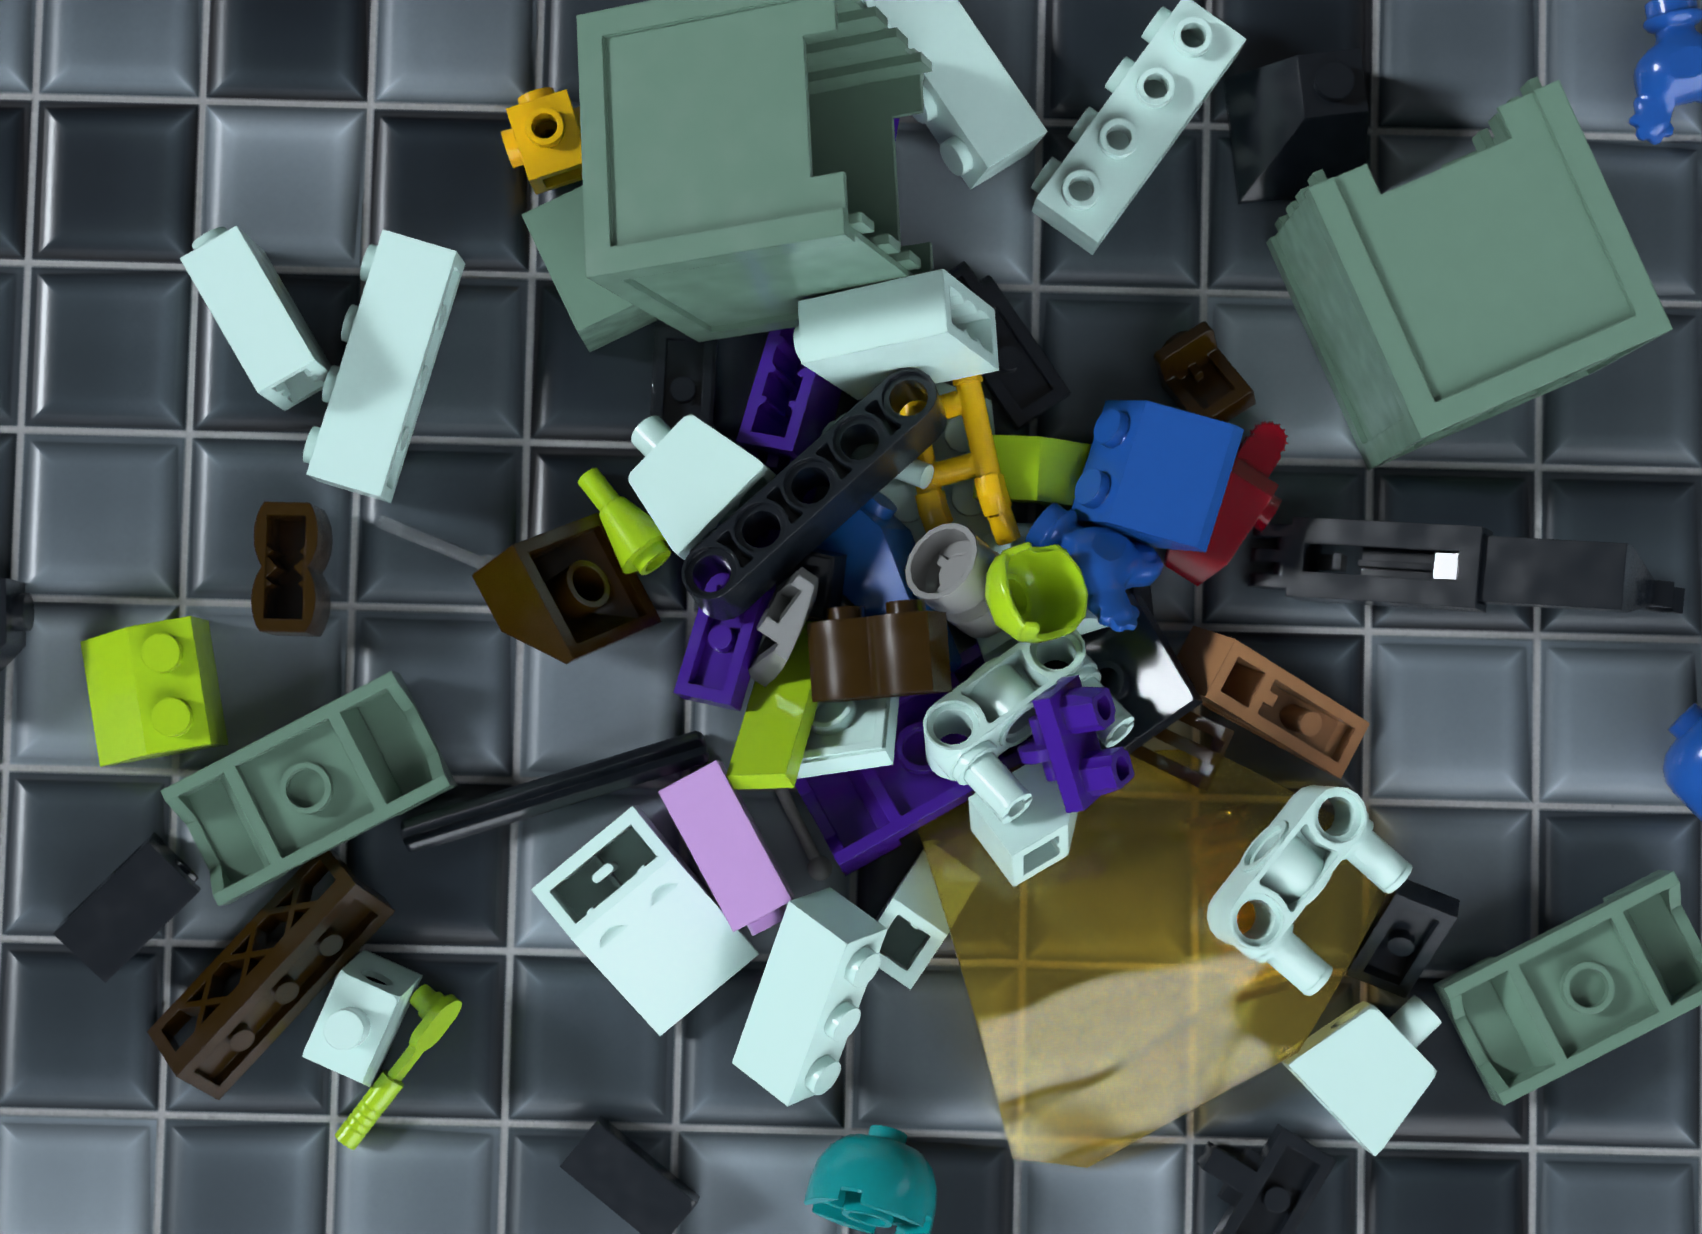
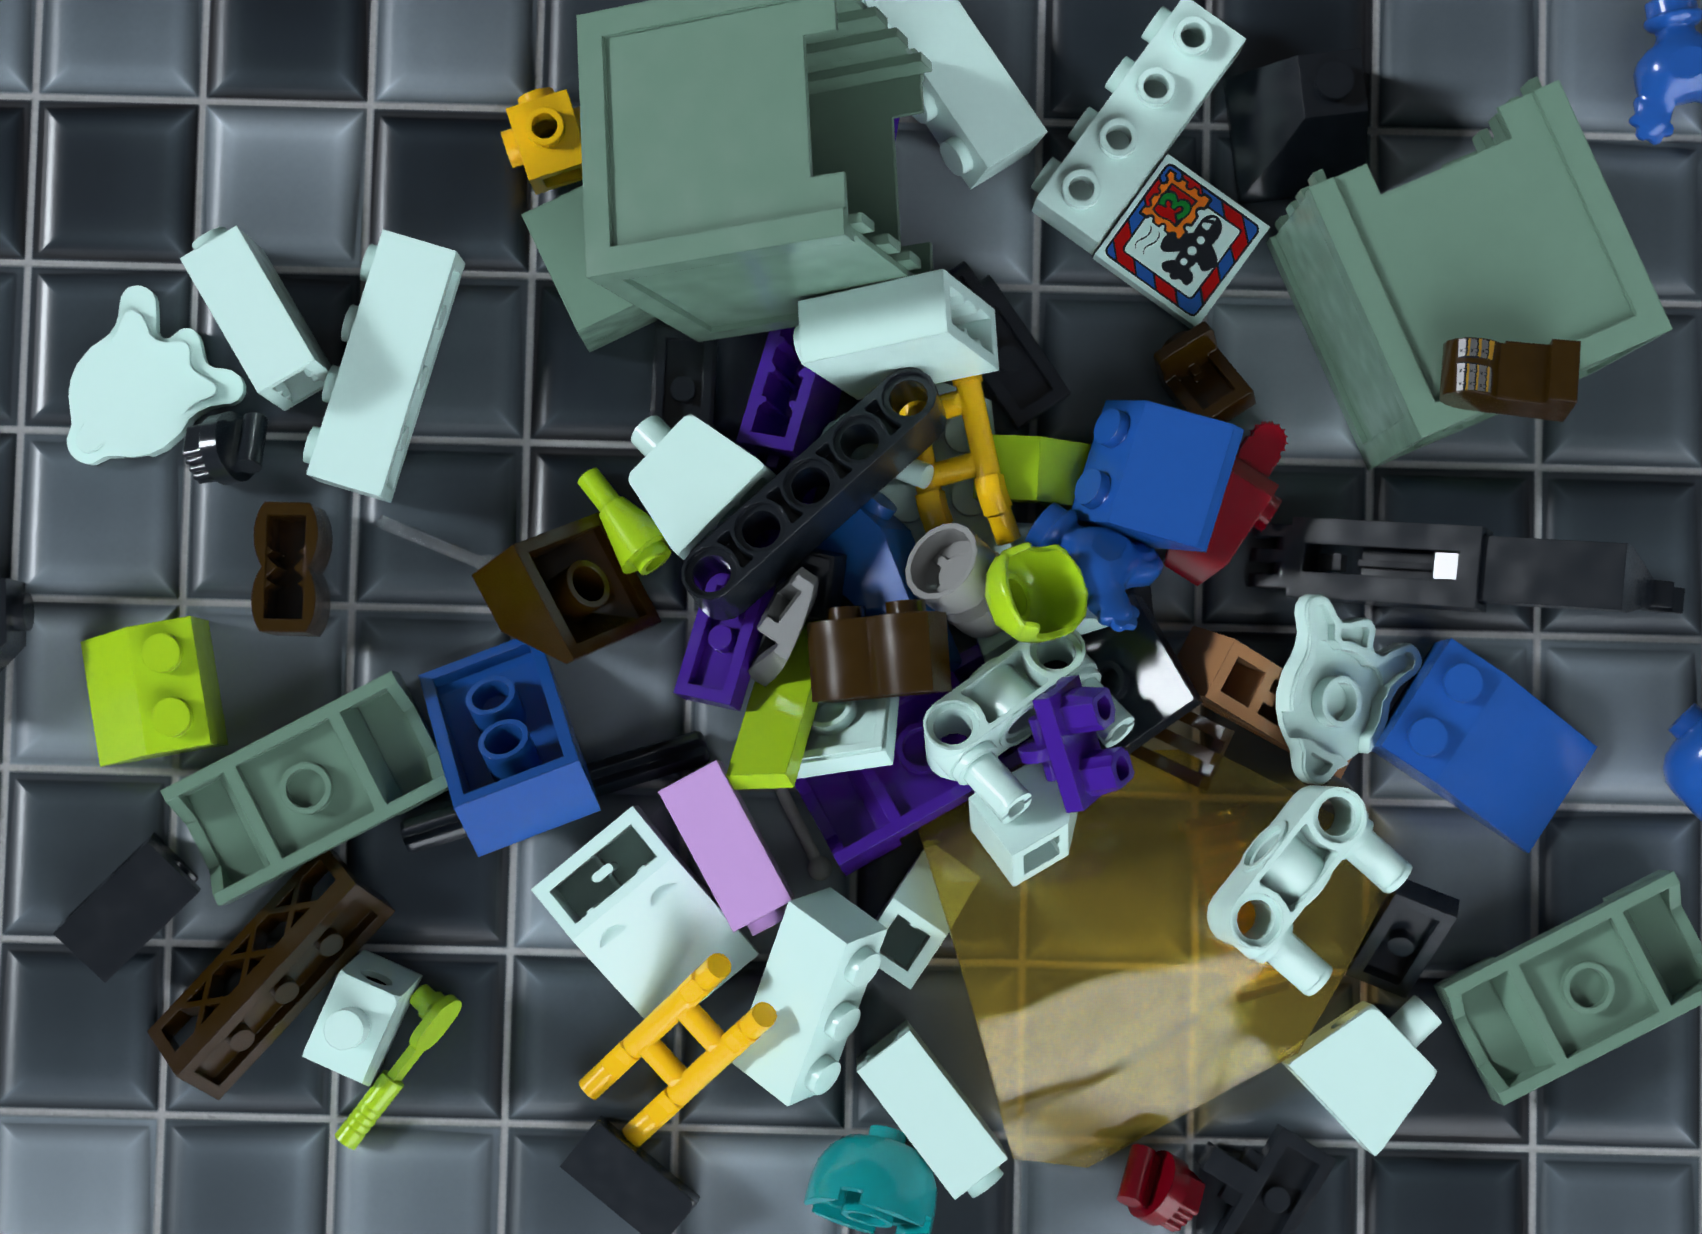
(143, 390): none -> light aqua tile
(226, 447): none -> black piece
(507, 745): none -> blue slope
(682, 1081): none -> yellow piece
(932, 1112): none -> light aqua brick
(1160, 1188): none -> dark red piece
(1181, 242): none -> tile
(1336, 688): none -> light aqua tile
(1483, 743): none -> blue slope
(1511, 377): none -> dark brown leg

